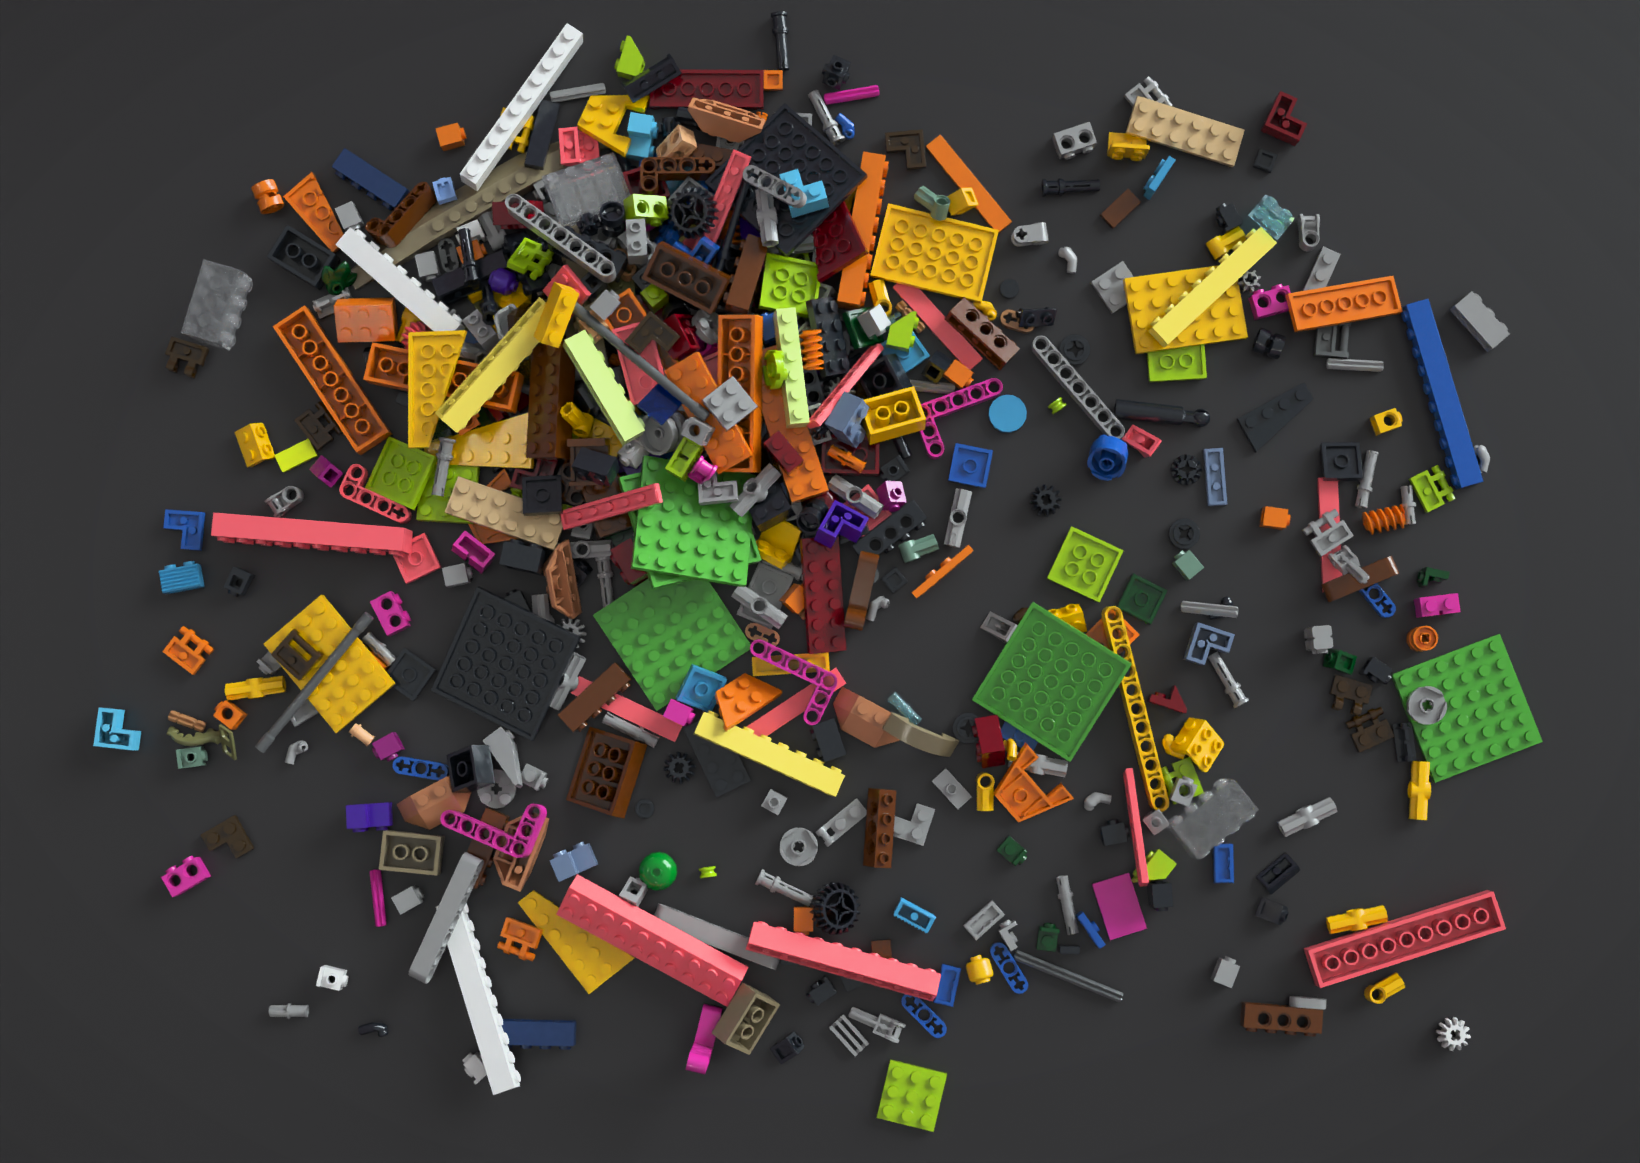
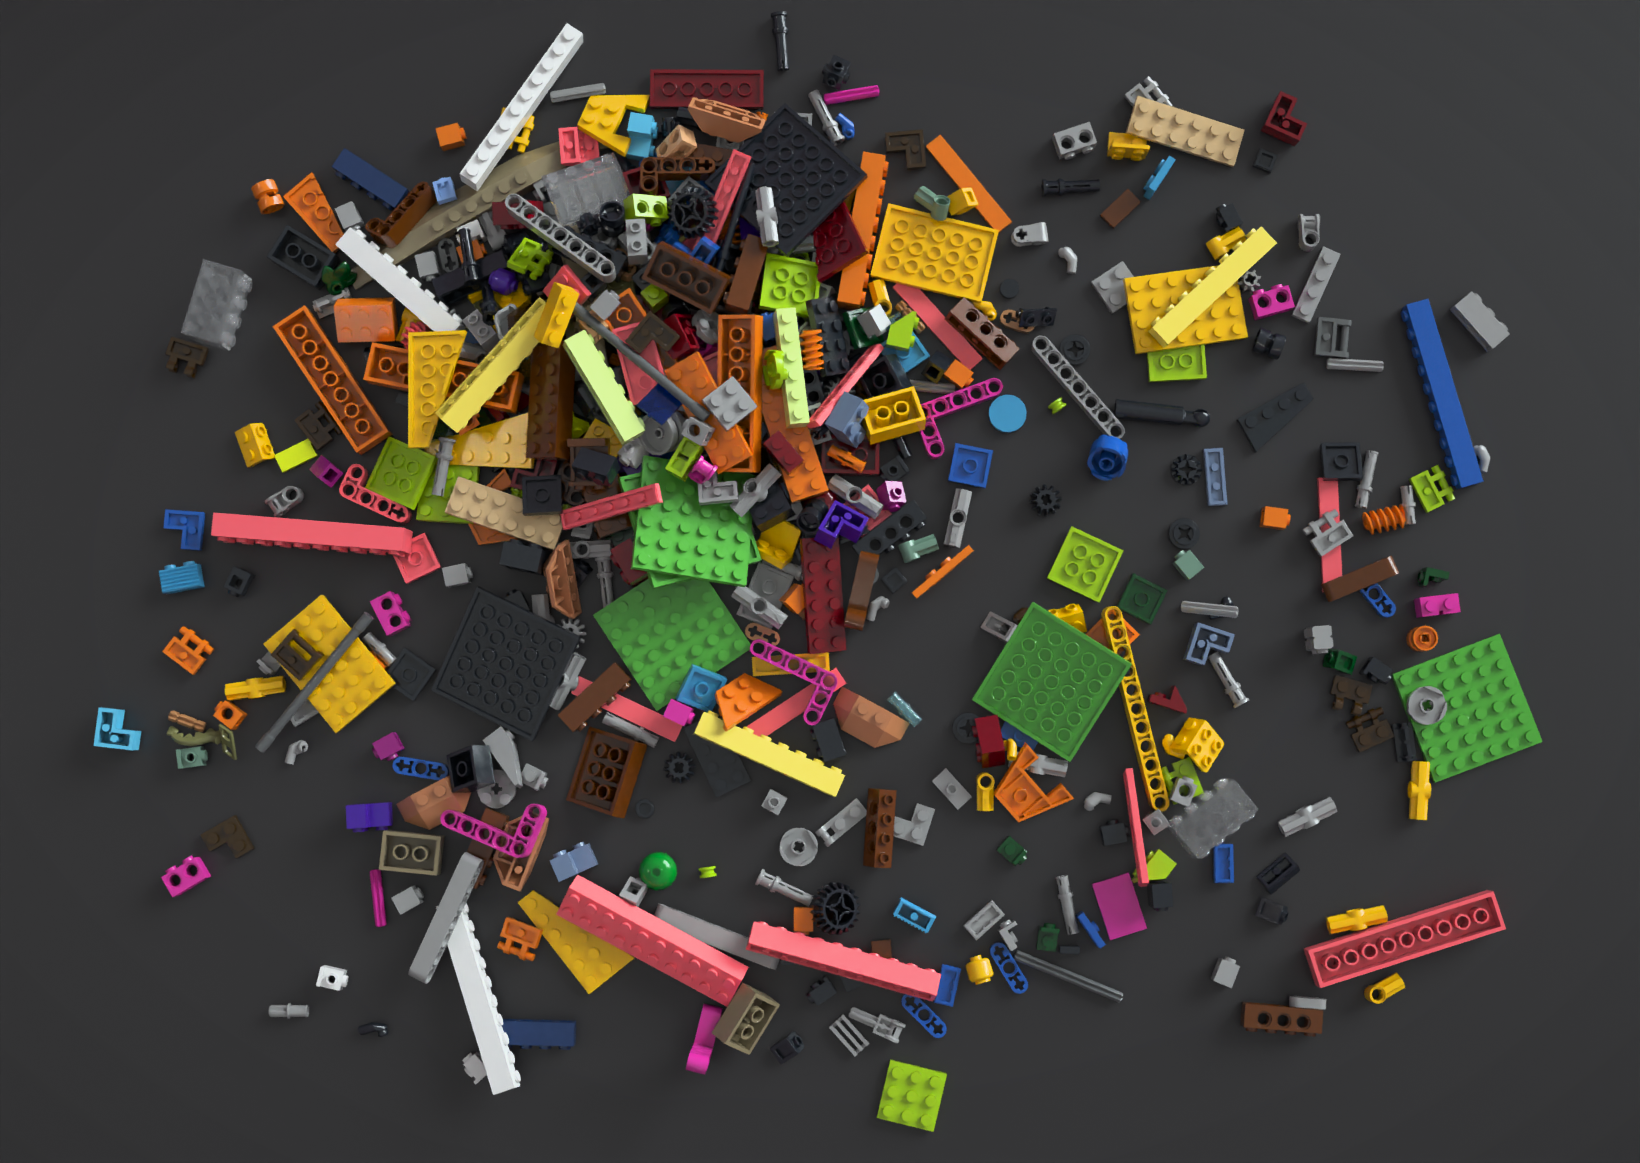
(361, 734): light nougat pin -> none
(478, 554): dark pink piece -> none
(542, 135): black tile -> none
(579, 420): yellow piece -> none
(631, 61): lime slope -> none
(651, 78): black container -> none
(773, 80): orange plate -> none
(773, 188): light grey beam -> none
(815, 194): medium azure brick -> none
(919, 737): dark tan slope -> none
(1141, 441): coral slope -> none
(1271, 216): clear light blue plate -> none
(1343, 303): orange plate -> none
(1348, 562): light grey connector -> none
(1378, 421): yellow brick -> none
(1458, 1028): white gear -> none

